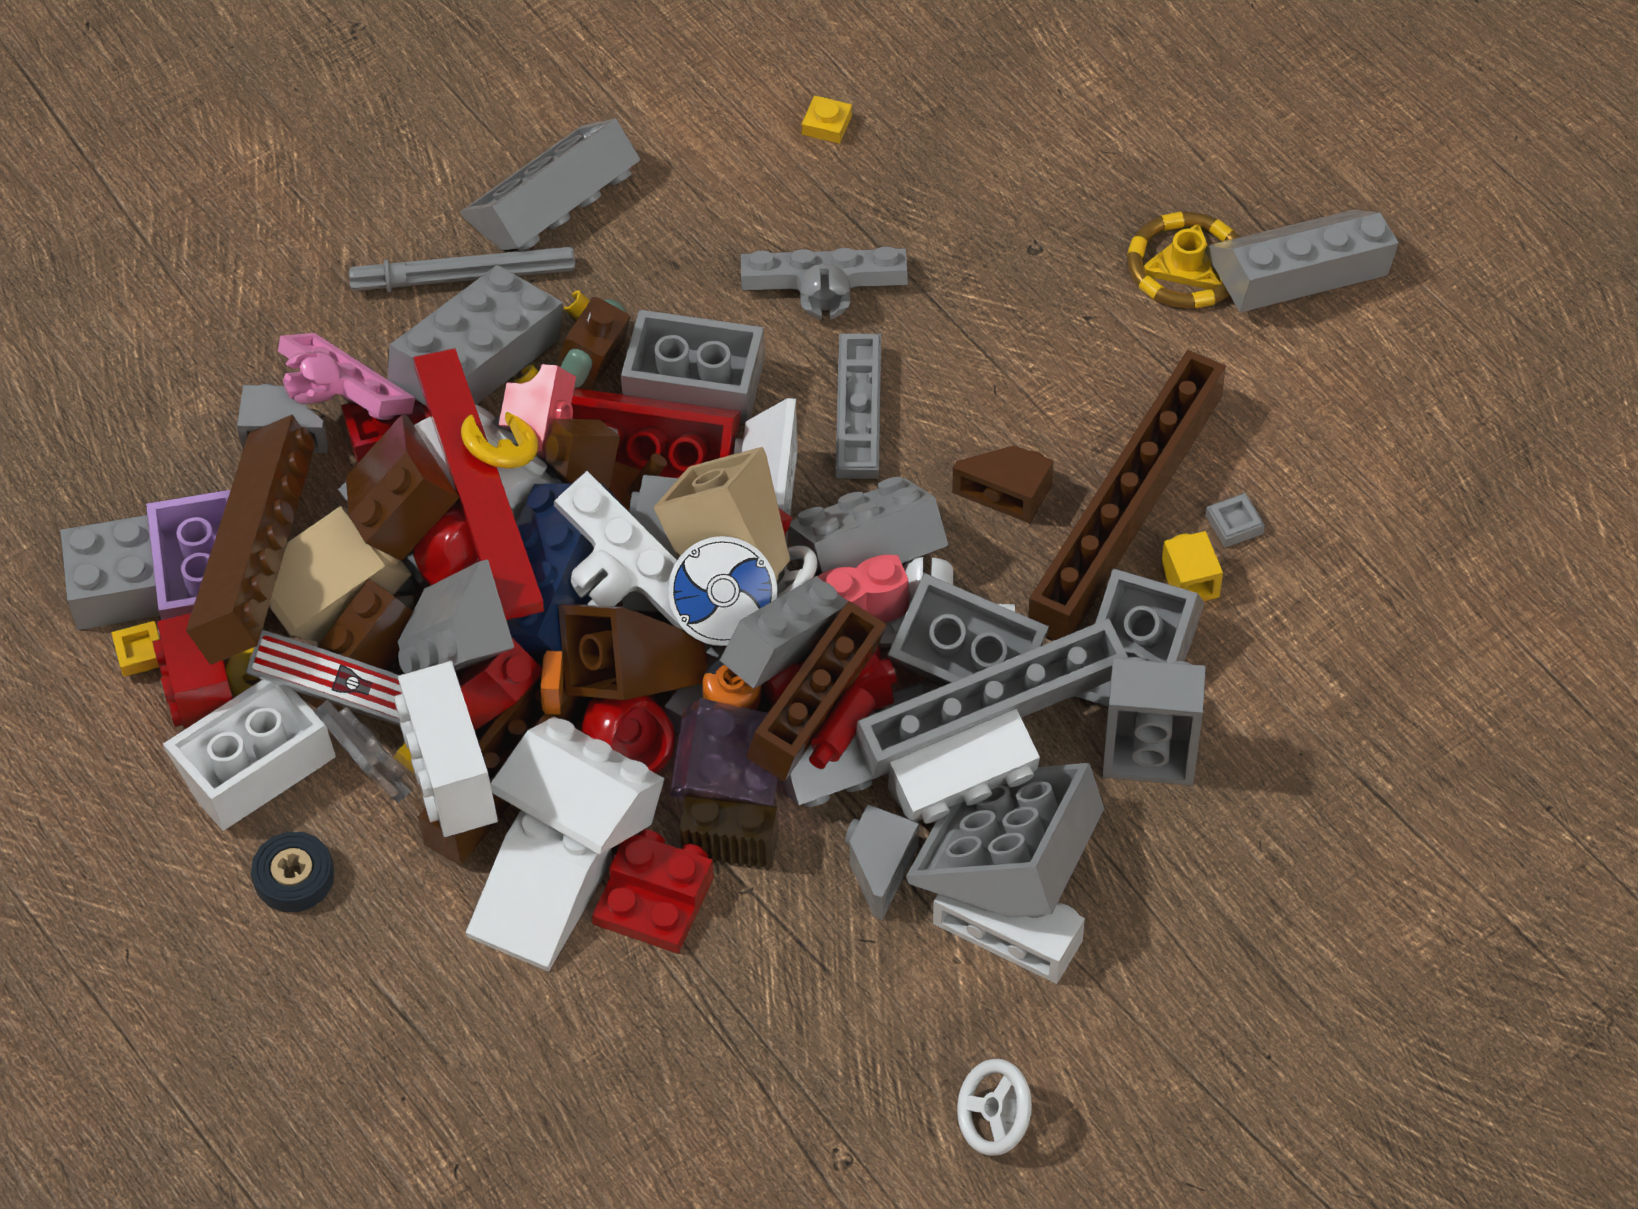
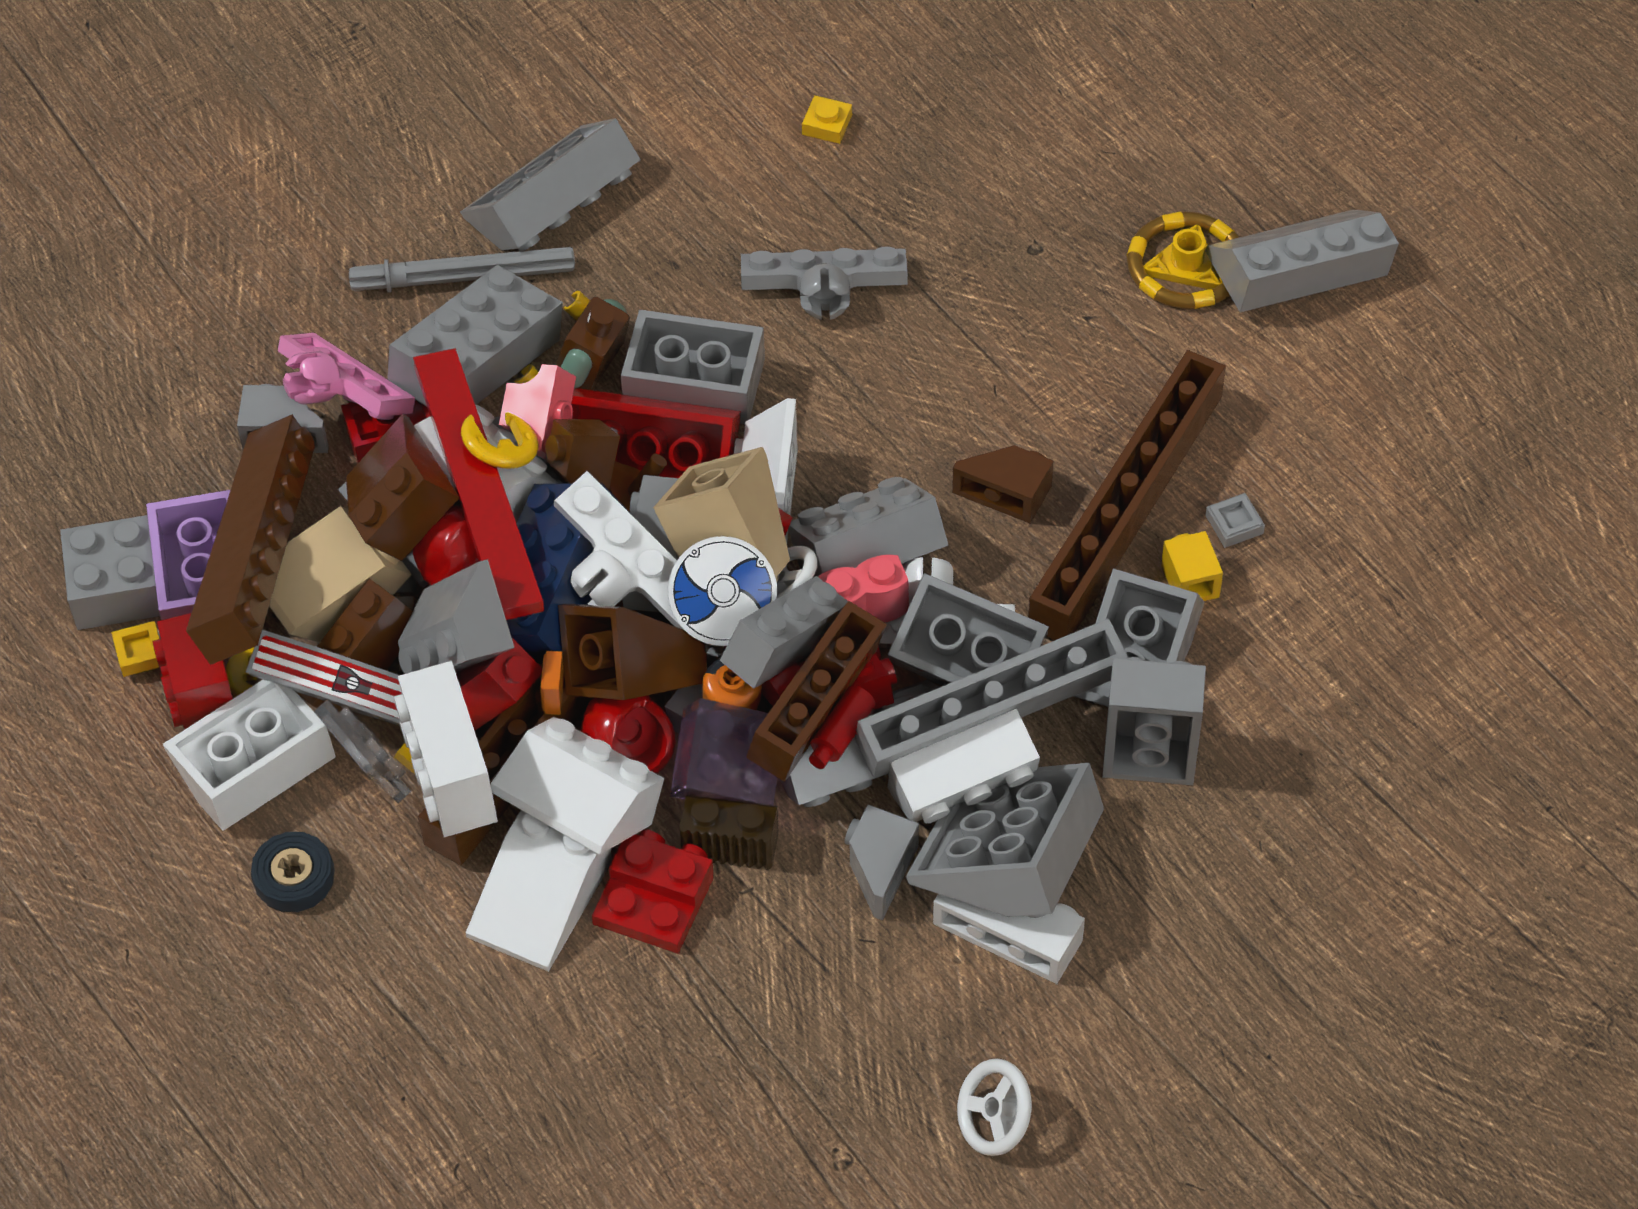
(858, 406): light grey plate -> none

